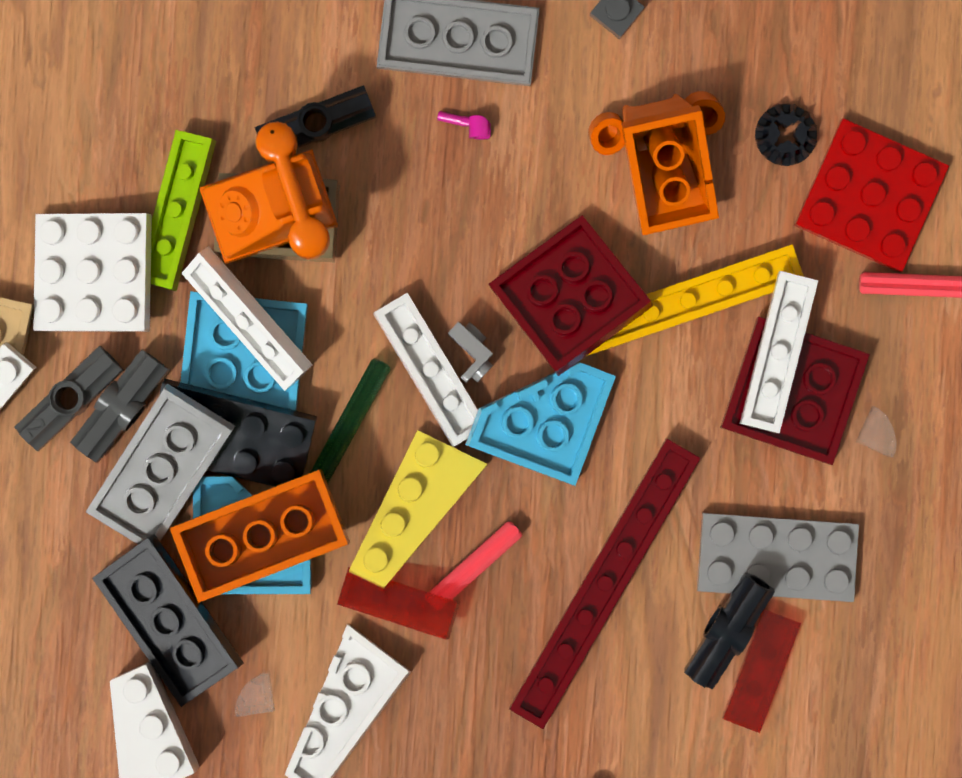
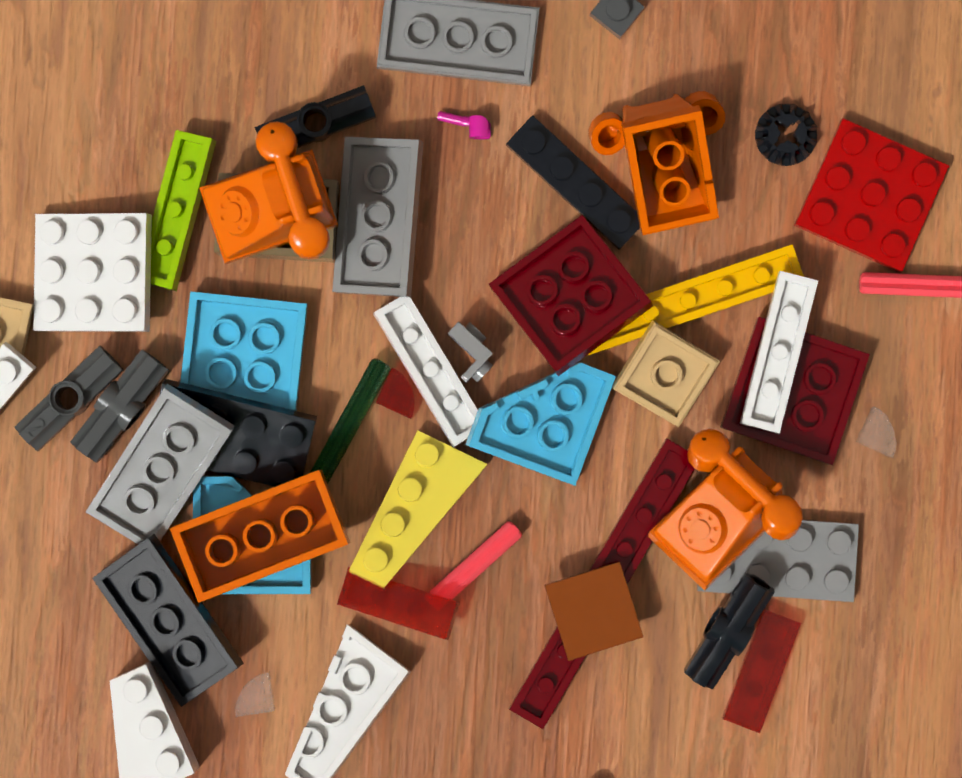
(246, 318): white plate -> none
(378, 216): none -> light grey plate
(397, 394): none -> clear red tile
(575, 182): none -> black plate
(593, 611): none -> dark orange tile
(665, 373): none -> tan tile
(723, 511): none -> orange piece

